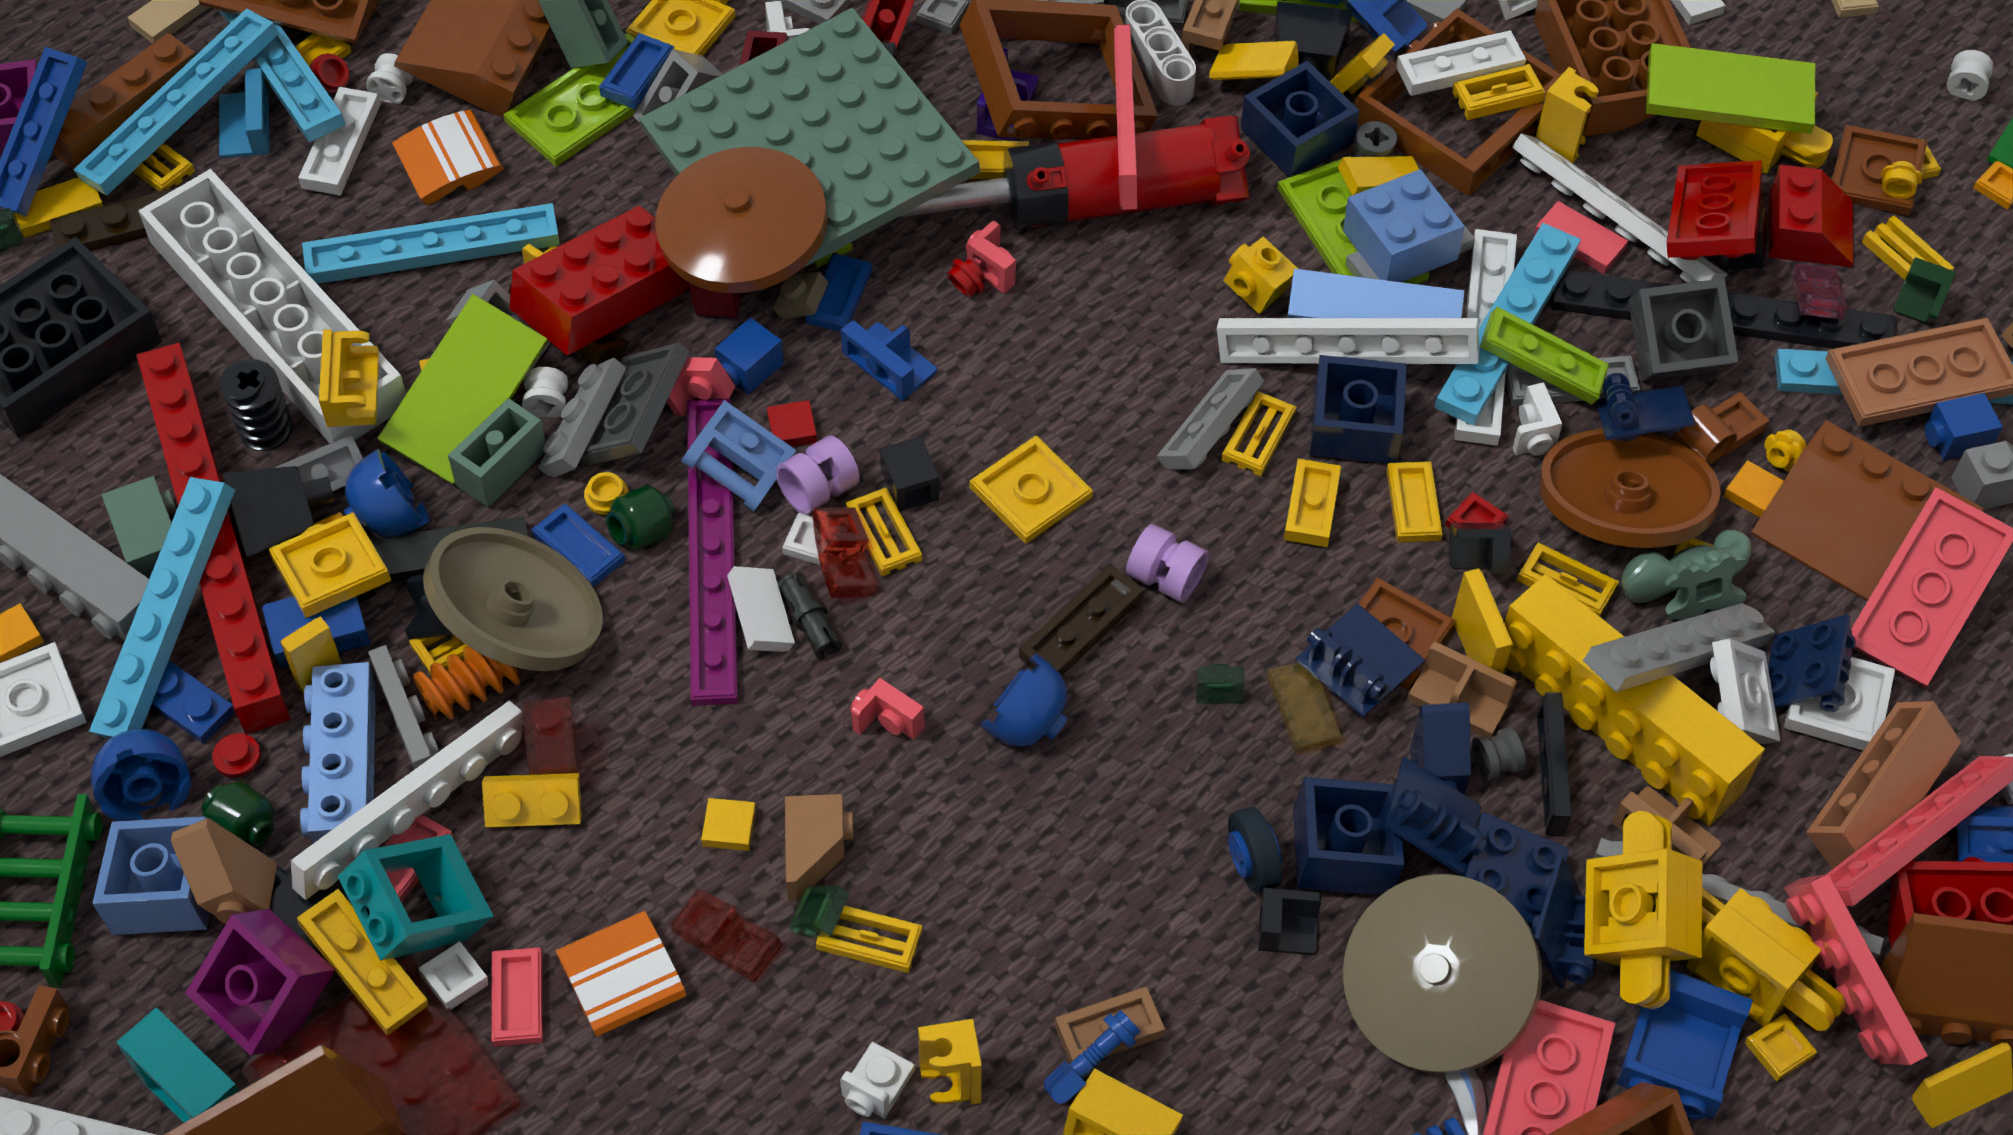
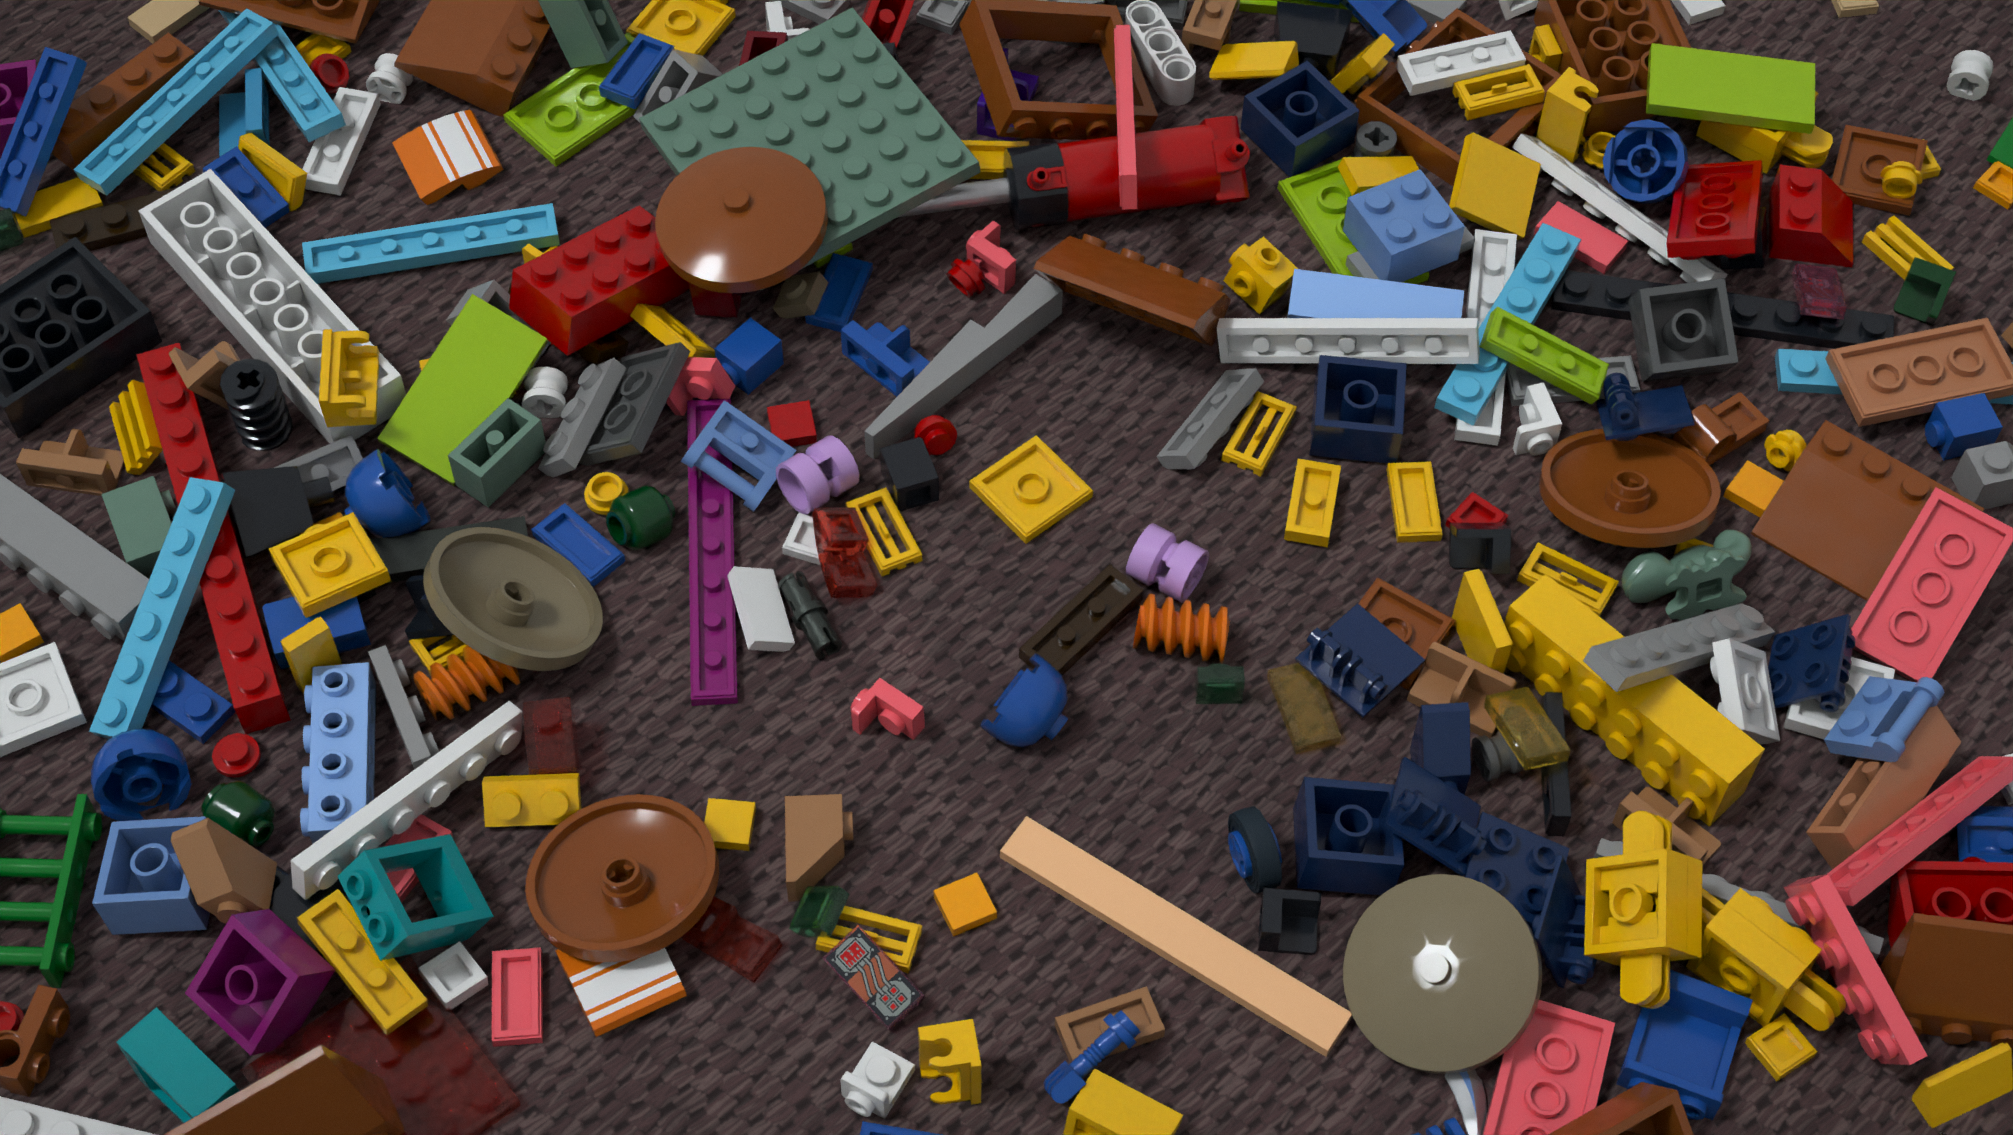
(71, 466): none -> medium nougat panel
(135, 428): none -> yellow tile
(205, 374): none -> medium nougat panel
(249, 186): none -> blue plate
(278, 170): none -> yellow tile
(622, 878): none -> dark orange dish
(670, 330): none -> yellow tile
(874, 977): none -> tile
(936, 433): none -> red plate
(965, 360): none -> light grey slope
(965, 904): none -> light orange tile
(1136, 288): none -> dark orange slope
(1176, 936): none -> light nougat tile
(1182, 628): none -> orange piece
(1494, 186): none -> yellow tile
(1526, 728): none -> clear yellow tile
(1545, 47): none -> yellow tile
(1596, 144): none -> yellow plate
(1646, 162): none -> blue cylinder
(1882, 718): none -> medium blue plate

